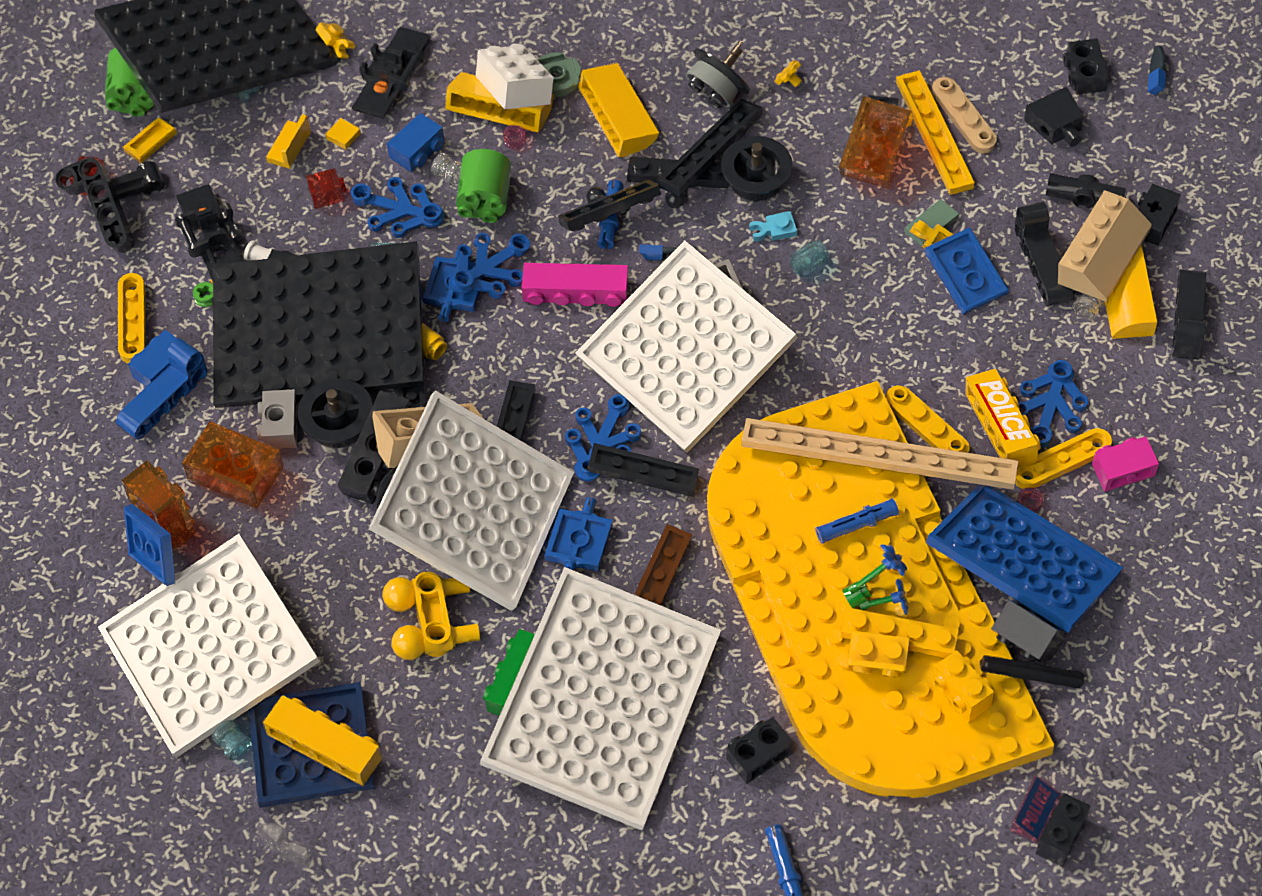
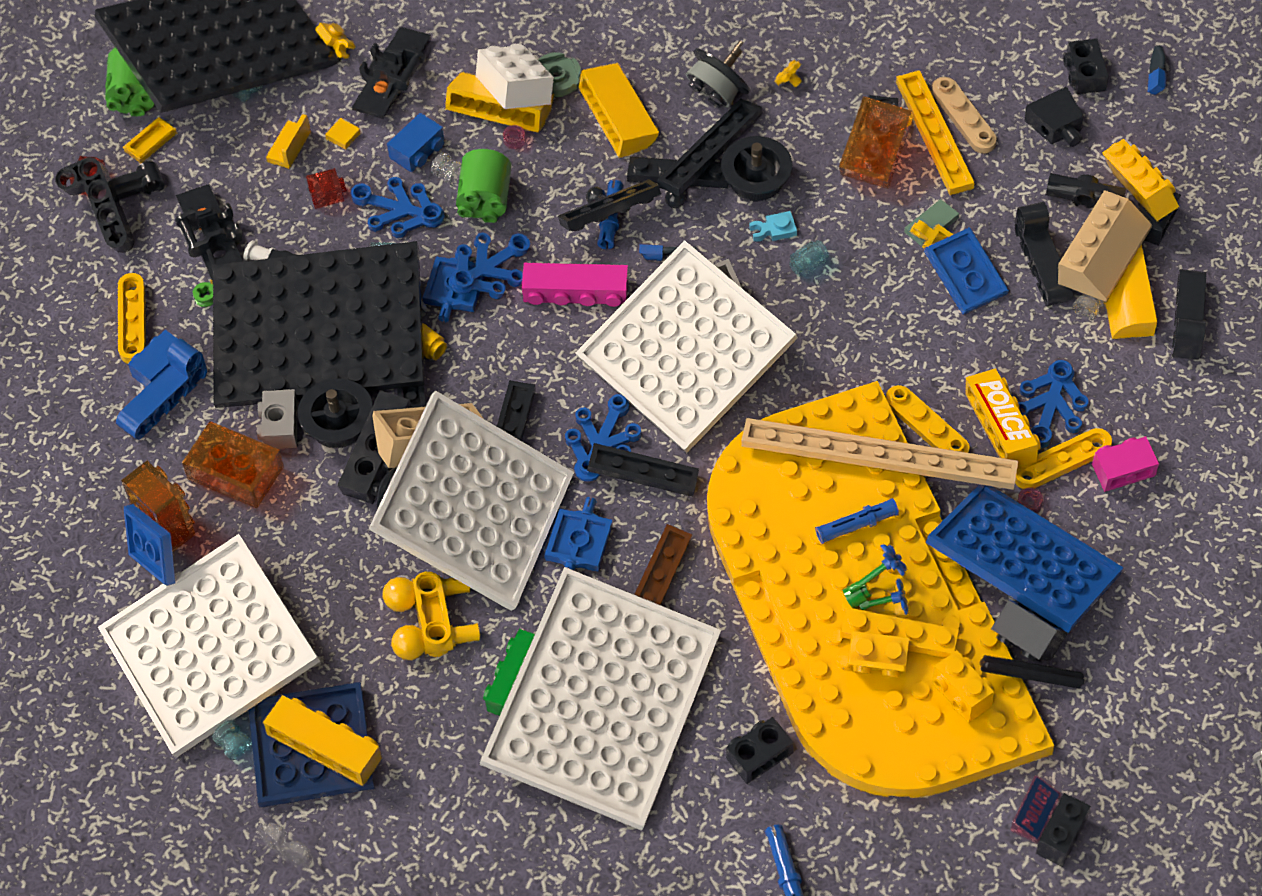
(1141, 179): none -> yellow brick

